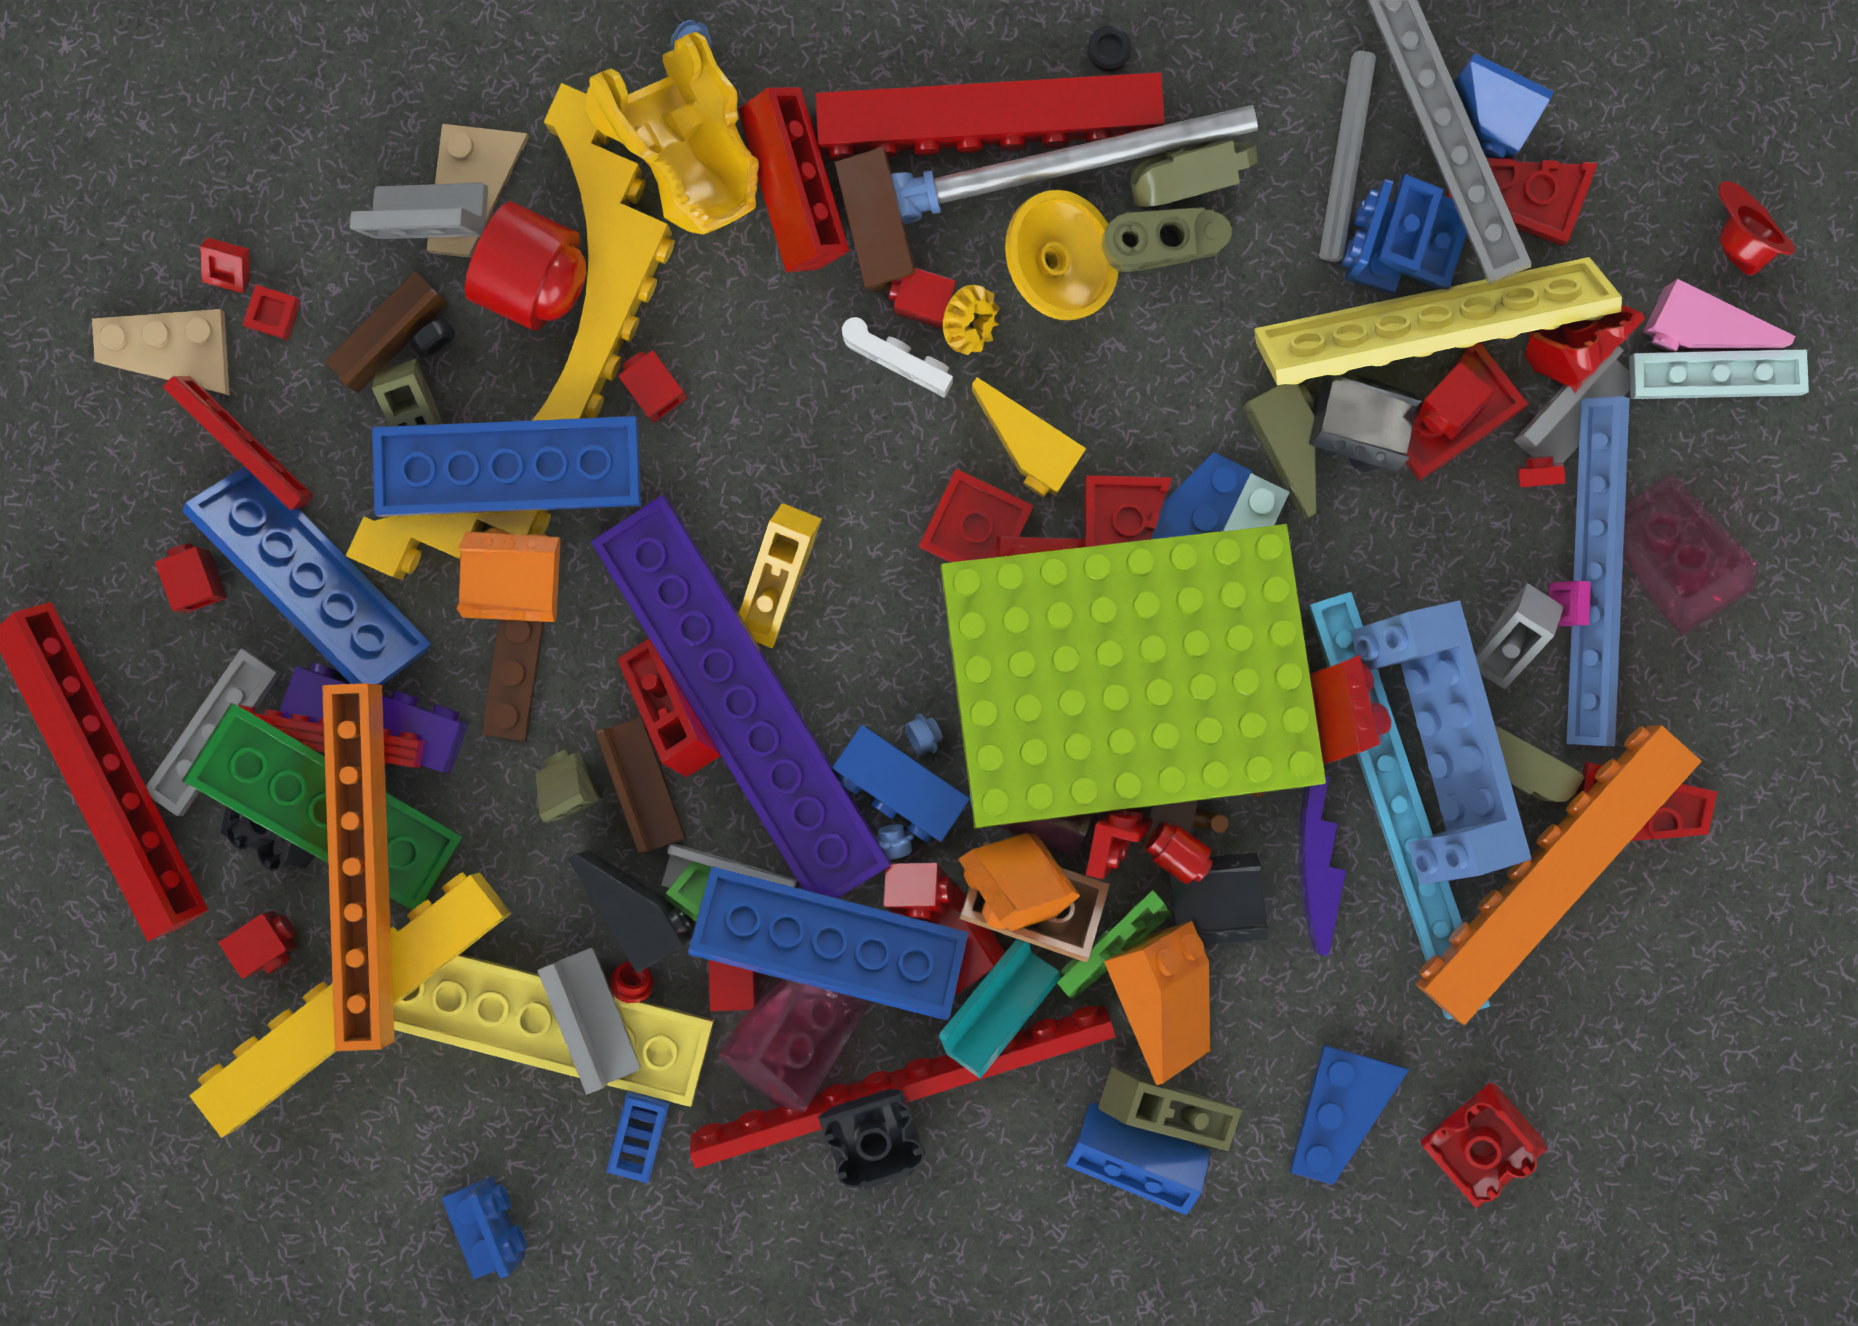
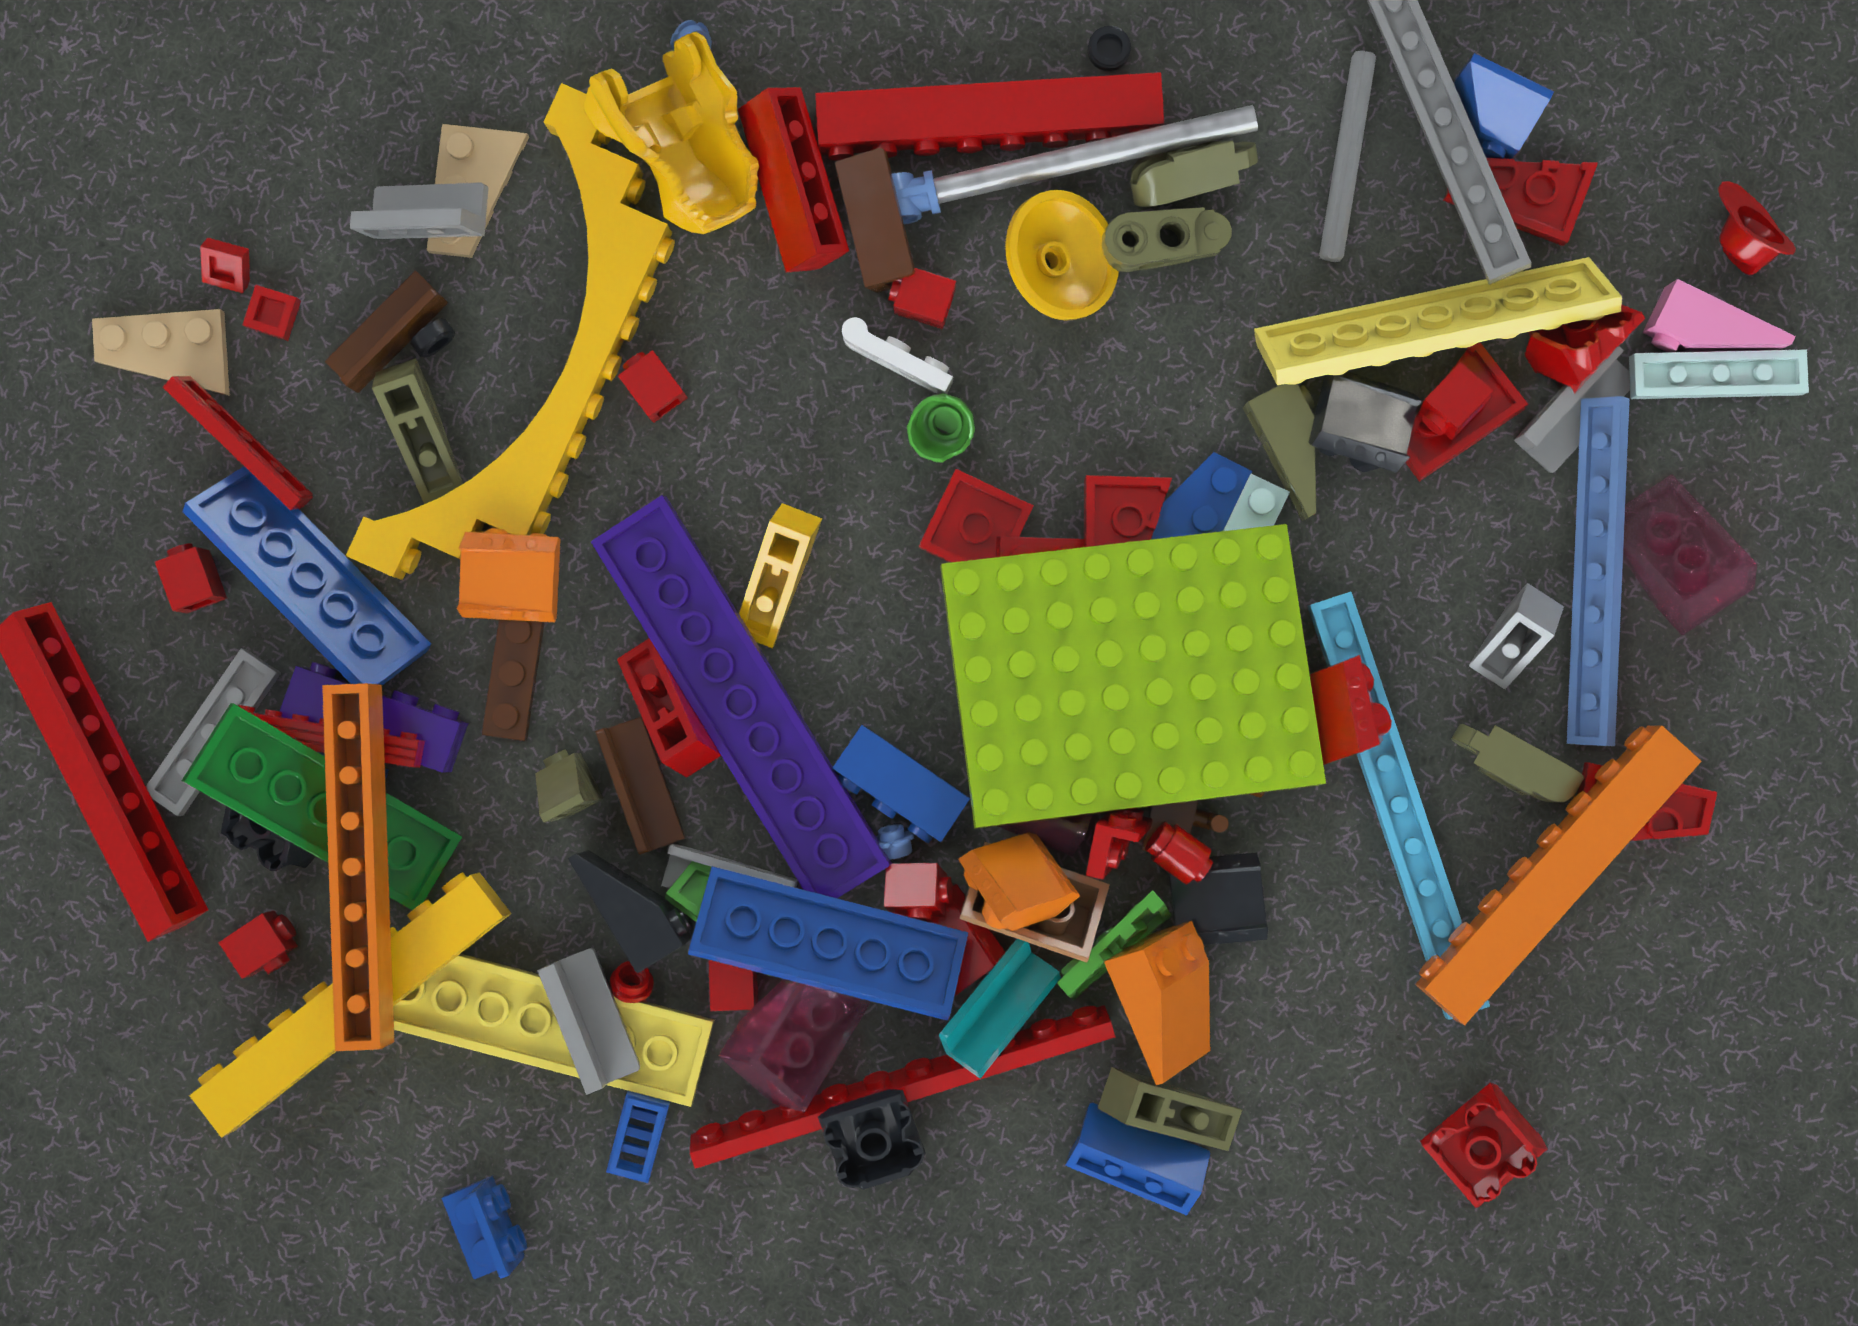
(506, 466): blue plate -> none
(526, 267): red piece -> none
(923, 734): medium blue plate -> none
(947, 414): none -> bright green hair
(961, 312): yellow gear -> none
(1033, 445): yellow slope -> none
(1319, 882): dark purple slope -> none
(1341, 1110): blue wing -> none
(1362, 252): blue bracket -> none
(1423, 234): blue slope -> none
(1458, 742): medium blue plate -> none
(1540, 472): red plate -> none
(1575, 599): dark pink tile -> none

